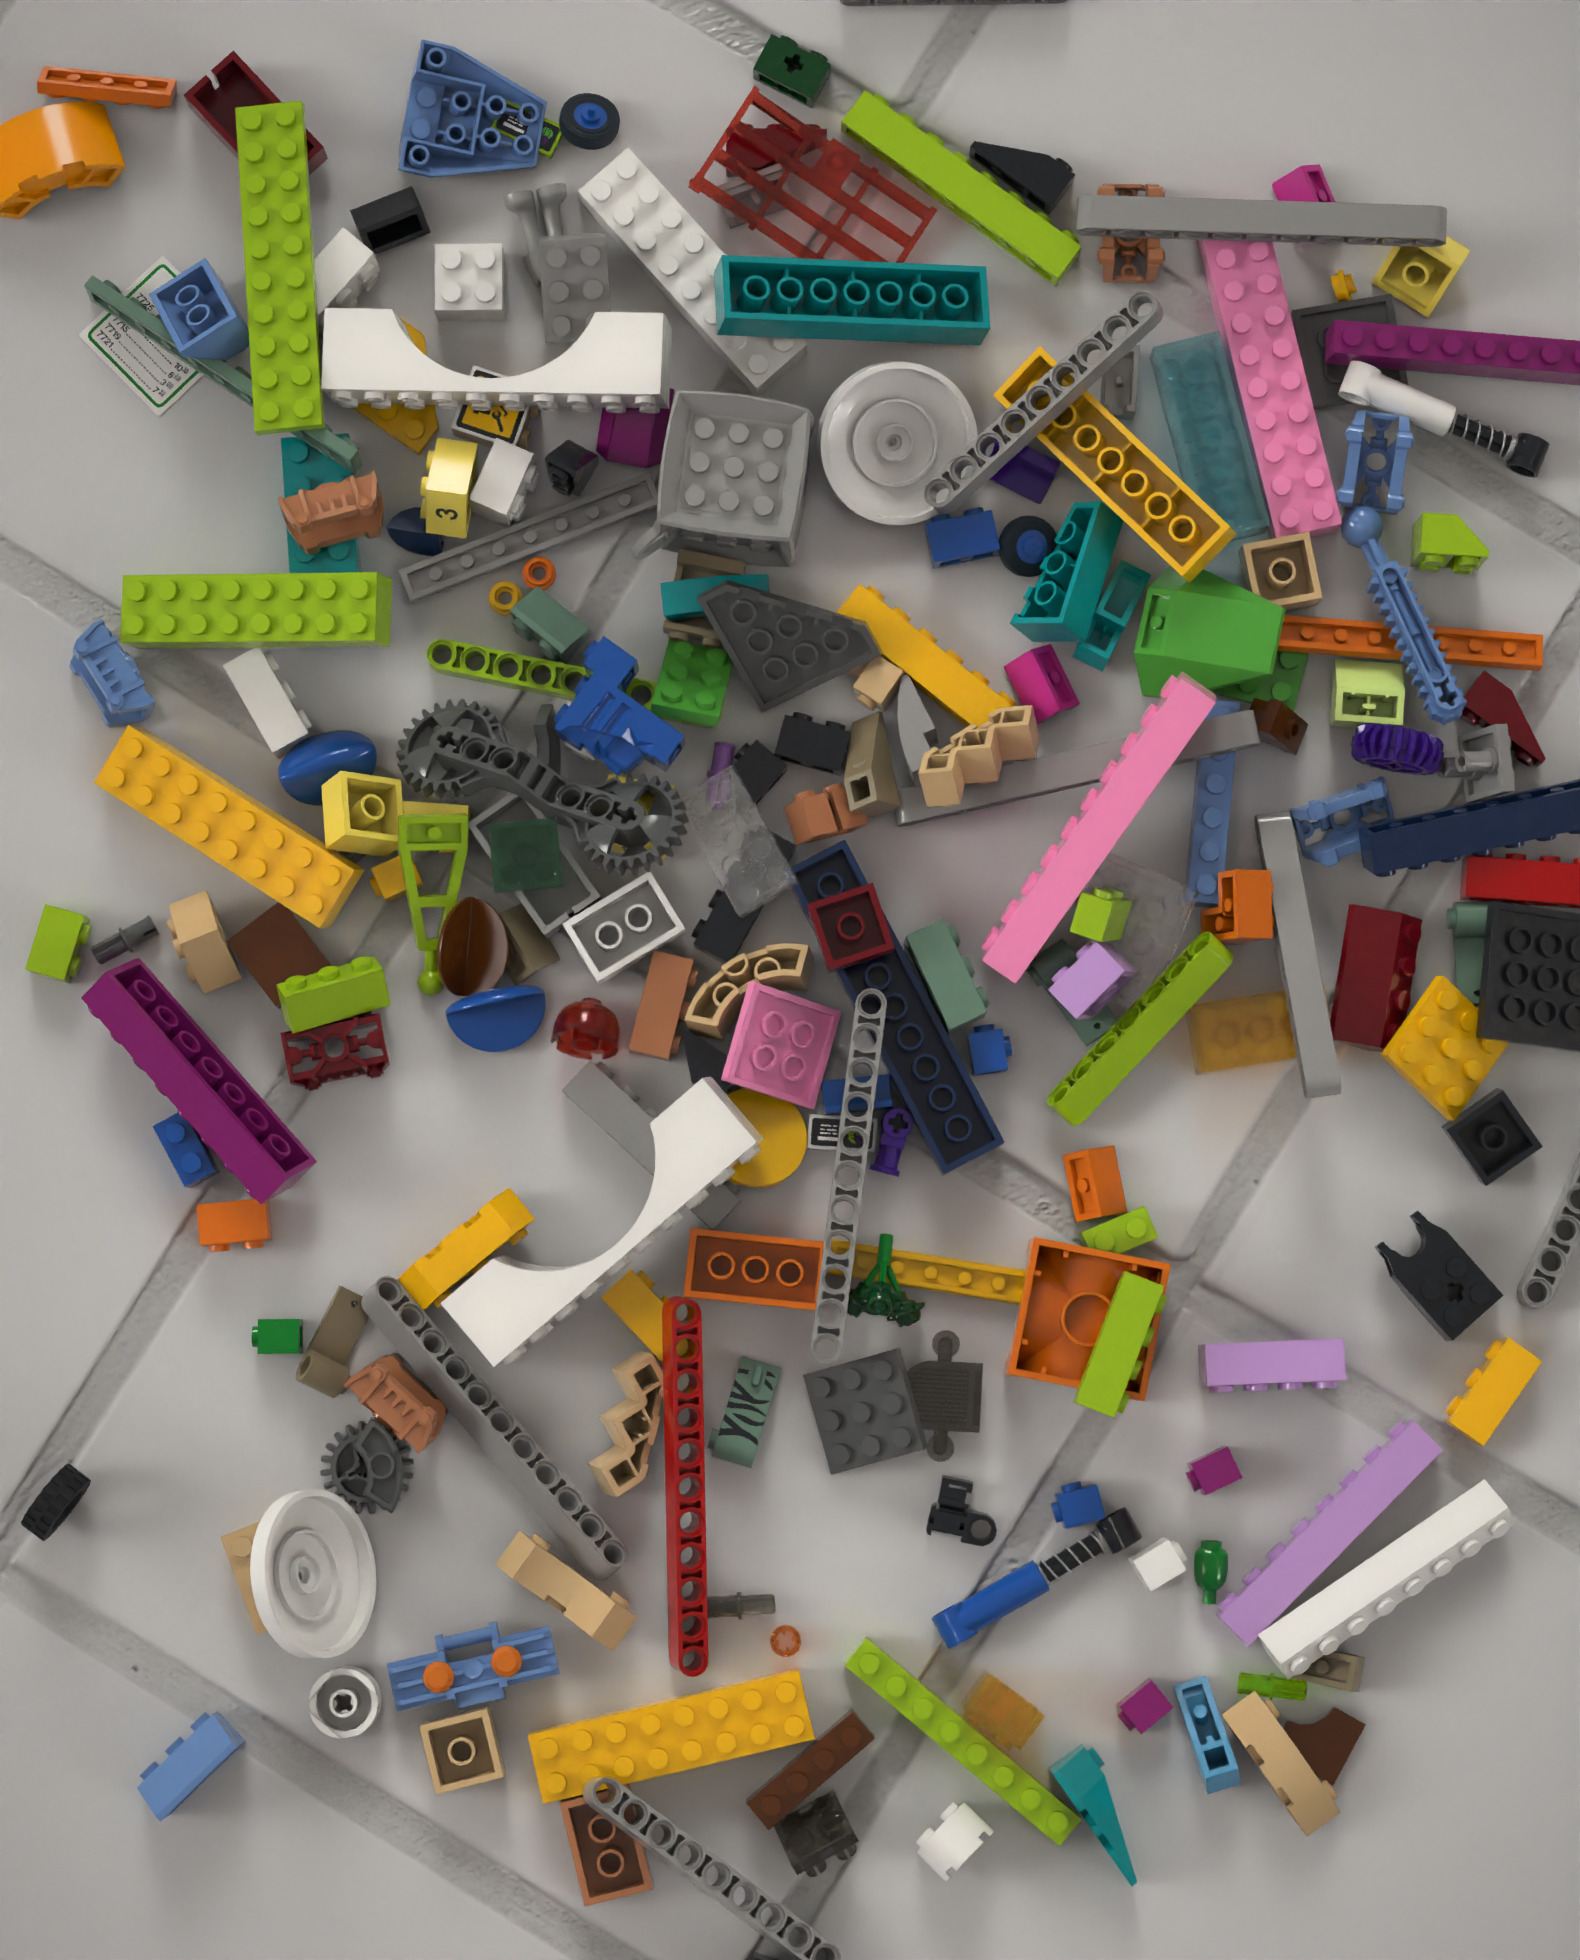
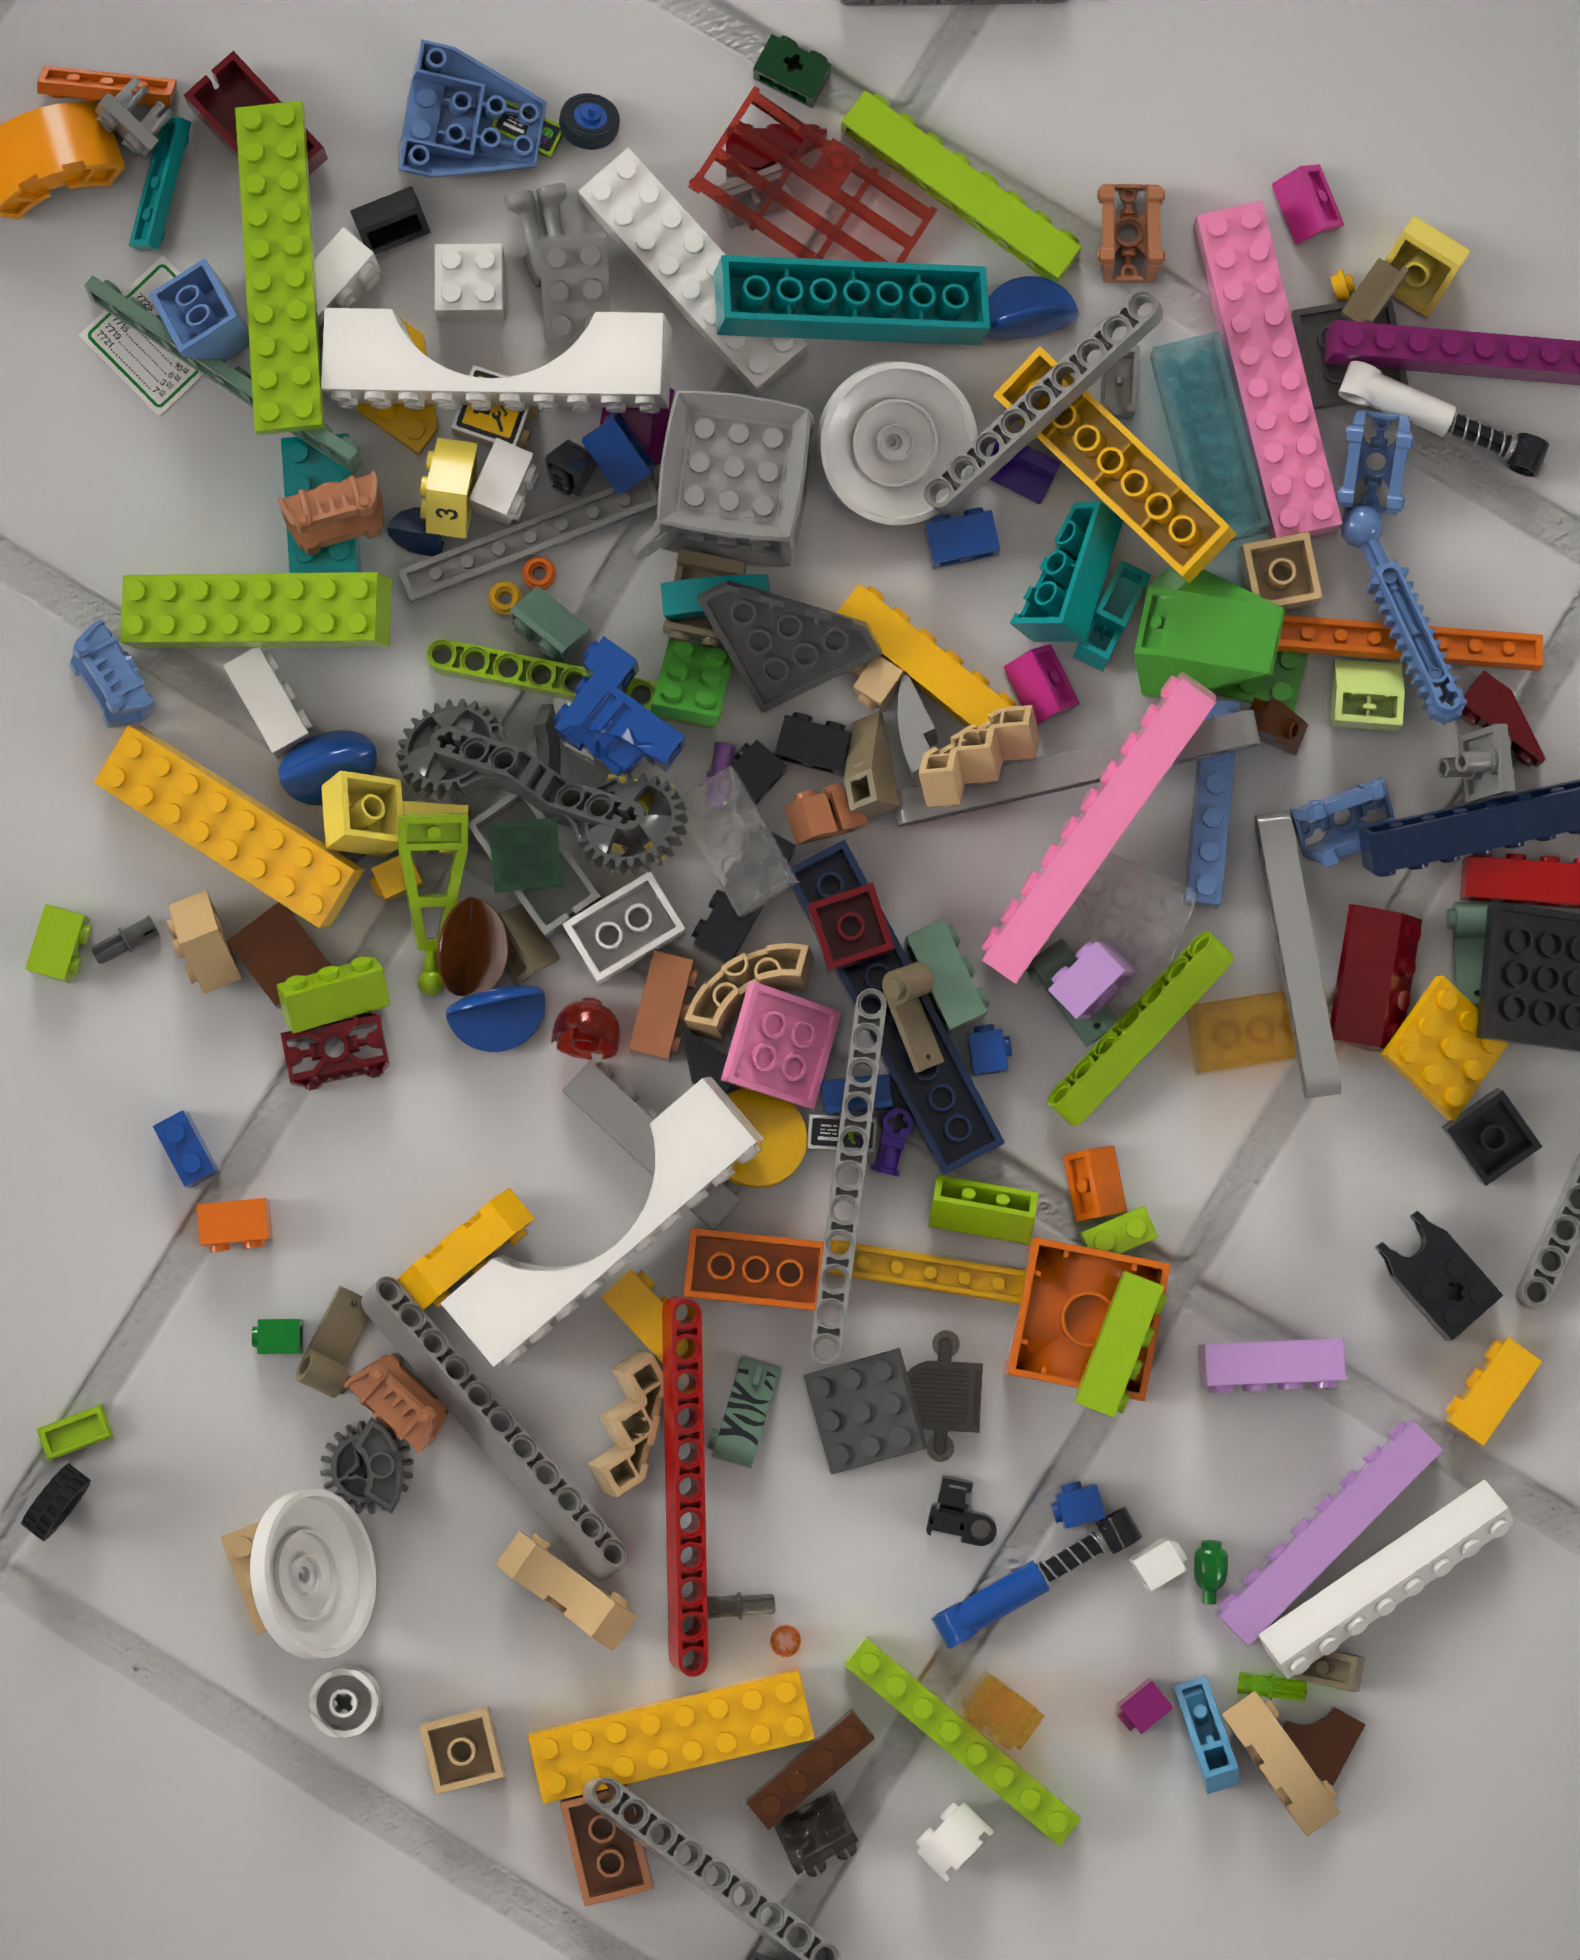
(75, 1432): none -> lime tile
(116, 115): none -> light grey plate
(160, 185): none -> teal plate
(188, 1764): medium blue slope -> none
(198, 1080): magenta brick -> none
(477, 1679): medium blue piece -> none
(618, 453): none -> blue panel
(882, 1296): dark green plant -> none
(902, 991): none -> dark tan door
(983, 1209): none -> lime brick
(1026, 544): black wheel -> none
(1027, 172): black slope -> none
(1029, 308): none -> blue piece
(1088, 1790): teal wedge -> none
(1101, 914): lime brick -> none
(1213, 1471): magenta brick -> none
(1242, 908): orange brick -> none
(1261, 220): light grey beam -> none
(1374, 293): none -> dark tan panel
(1397, 749): dark purple gear -> none
(1446, 542): lime slope -> none

